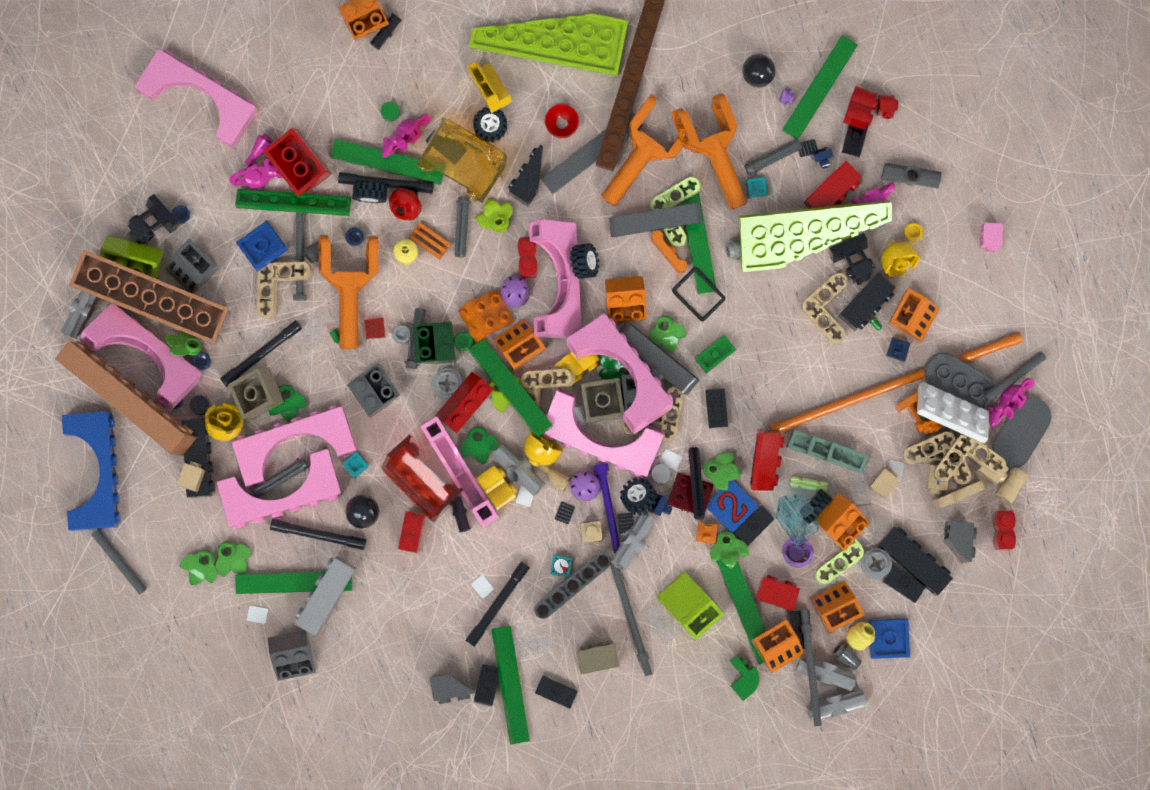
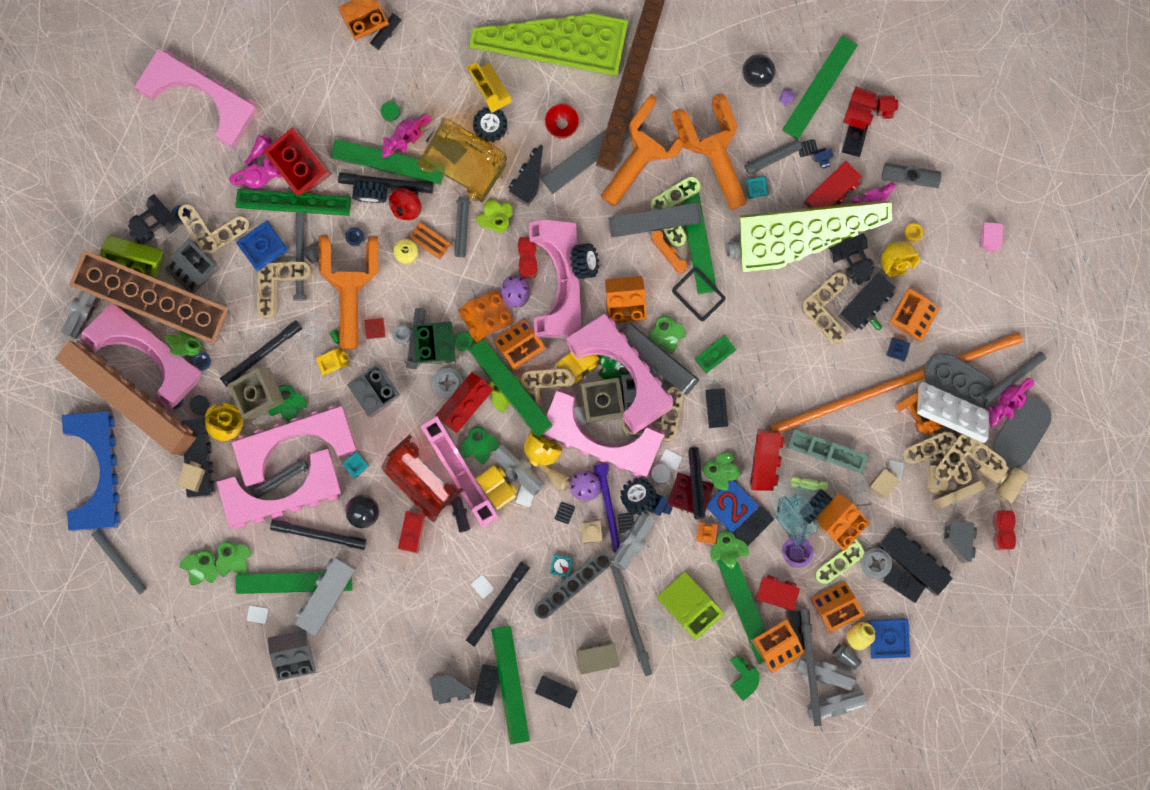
(212, 236): none -> tan beam
(332, 361): none -> yellow bracket

